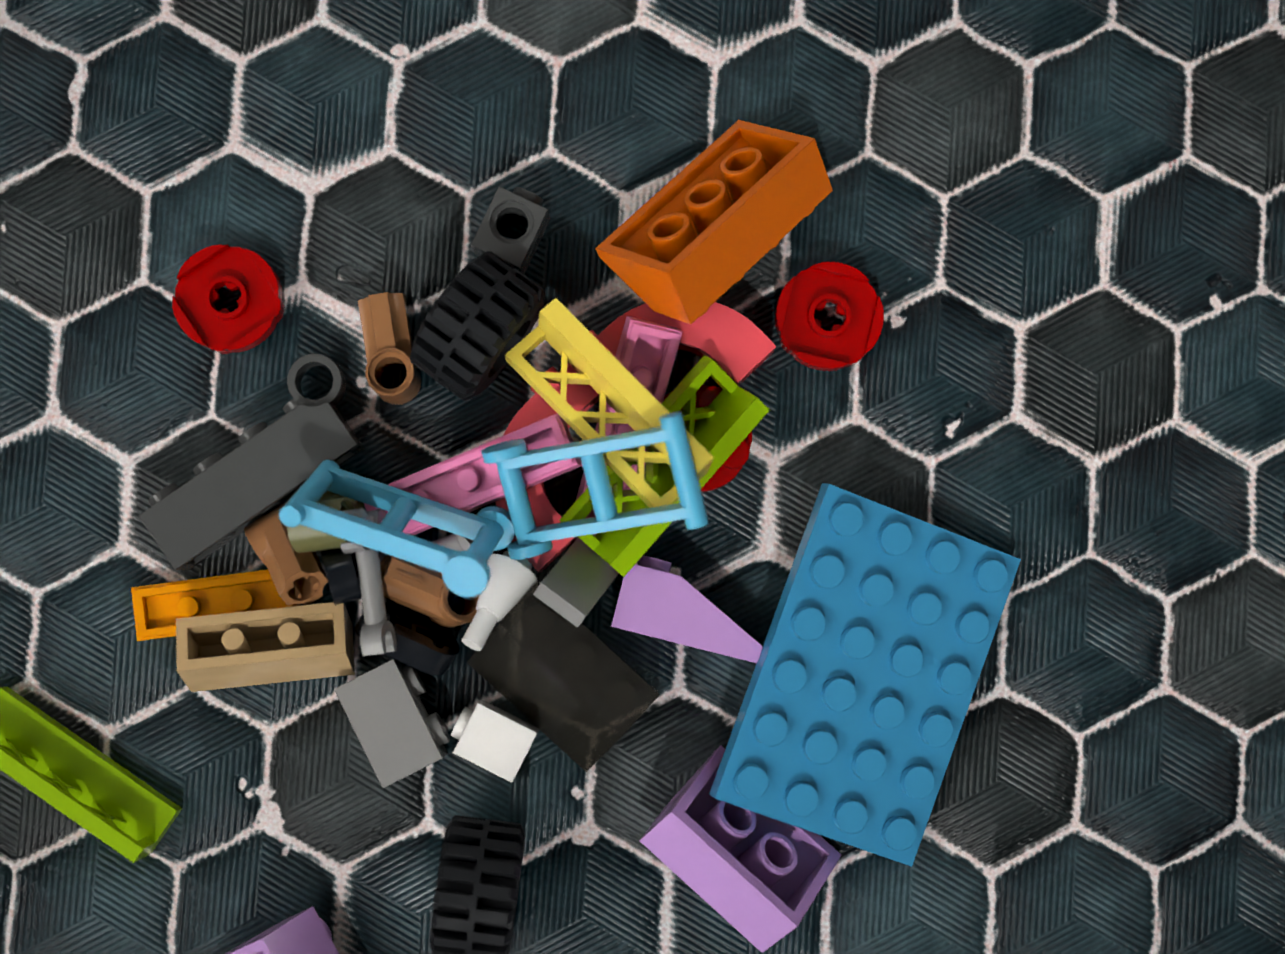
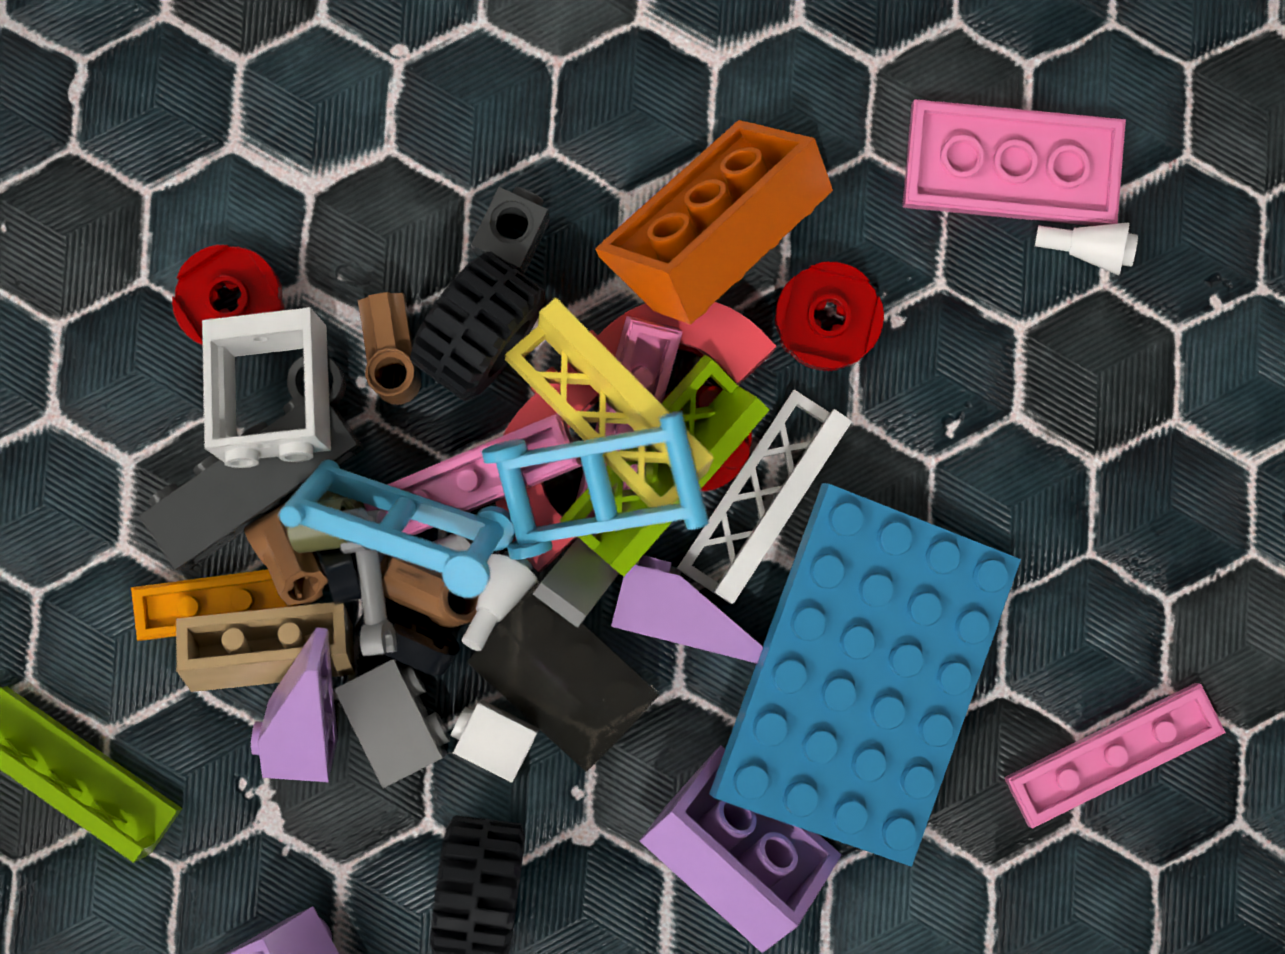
(262, 334): none -> white window
(300, 718): none -> lavender slope
(781, 507): none -> white fence
(1014, 163): none -> bright pink tile
(1099, 245): none -> white cone
(1114, 755): none -> bright pink tile

